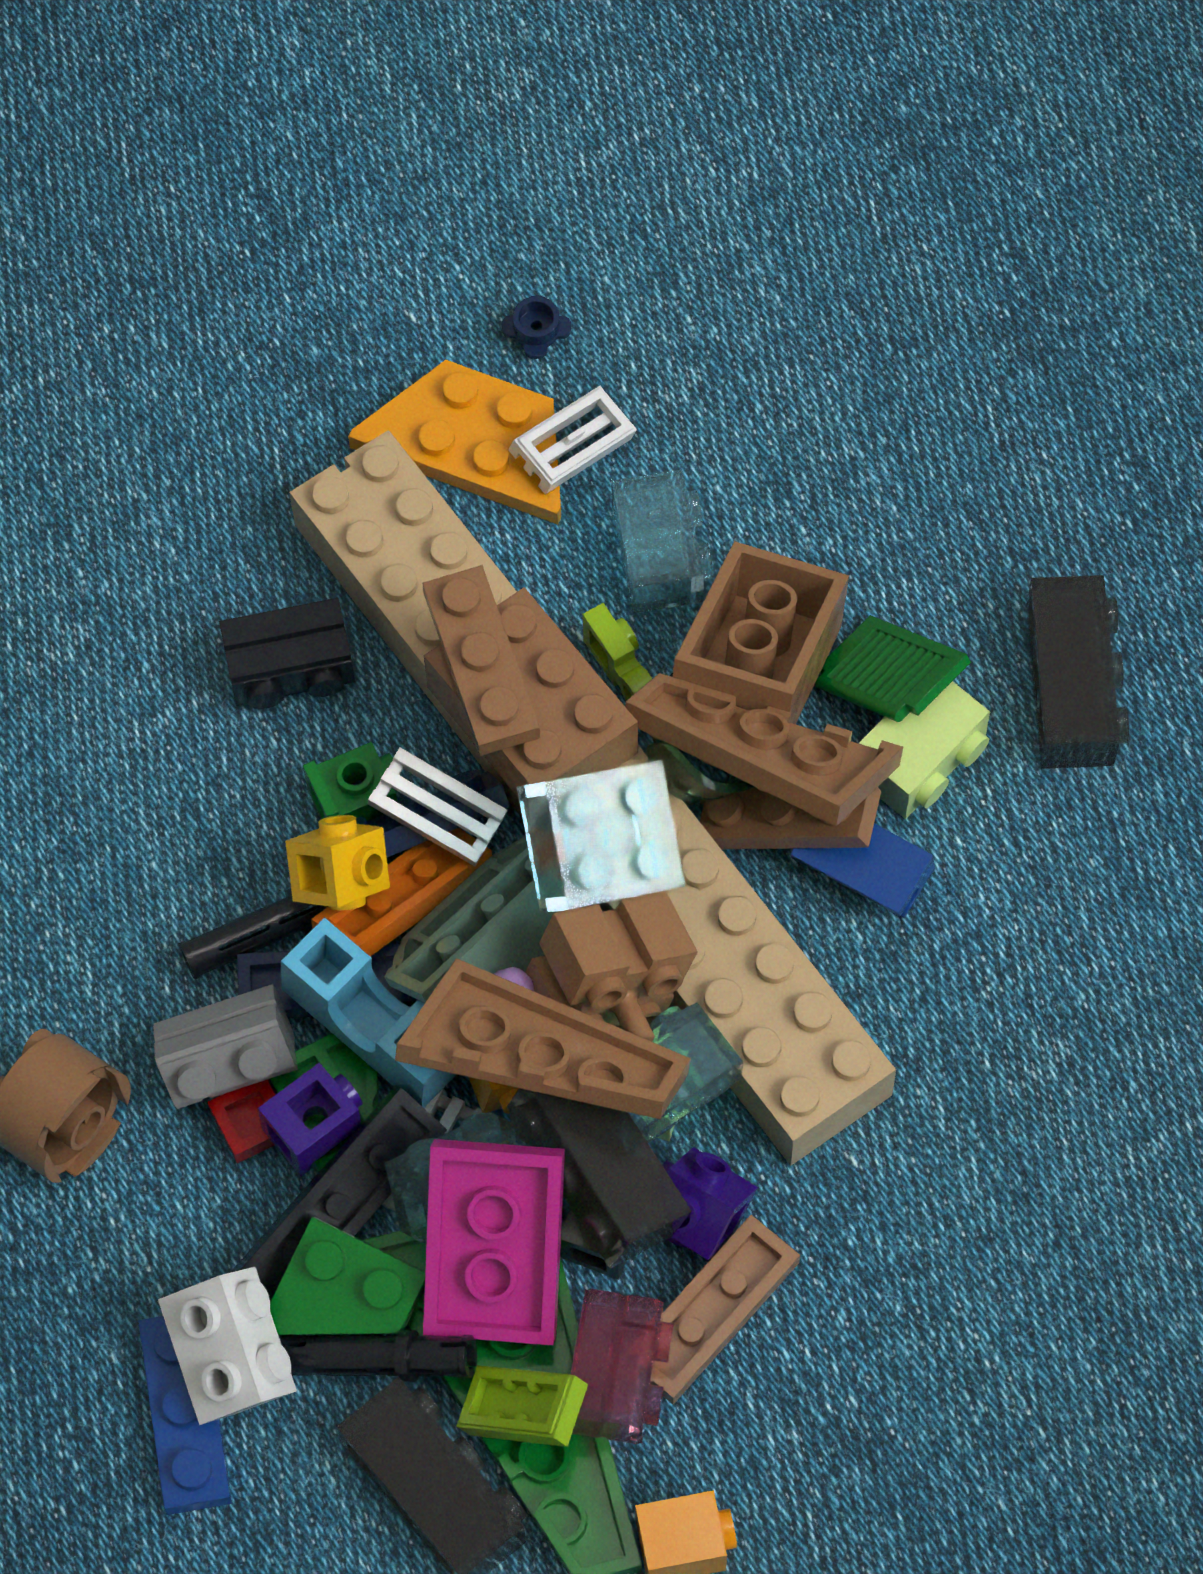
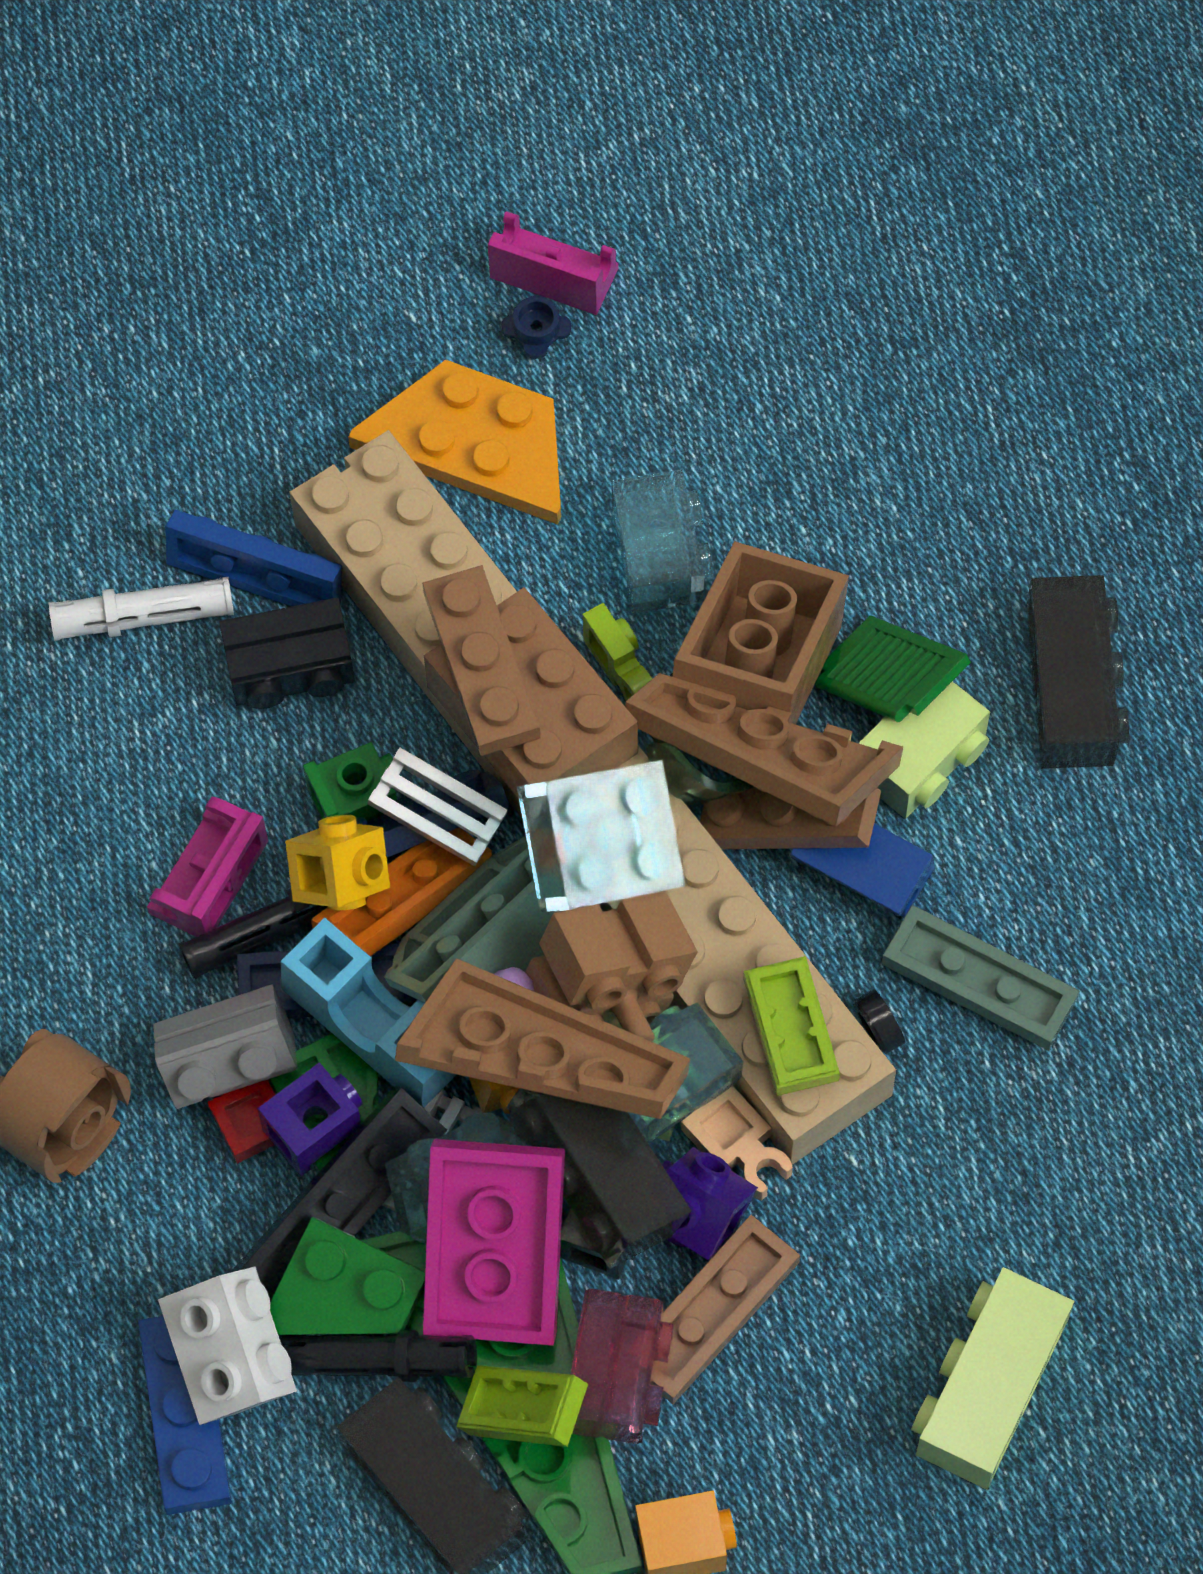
(140, 608): none -> white pin
(210, 868): none -> dark pink hinge
(250, 561): none -> blue plate
(540, 462): white tile -> none
(551, 266): none -> dark pink hinge
(736, 1134): none -> light nougat plate
(791, 1026): none -> lime plate
(878, 1021): none -> black tile
(980, 977): none -> sand green plate
(991, 1376): none -> yellowish green brick

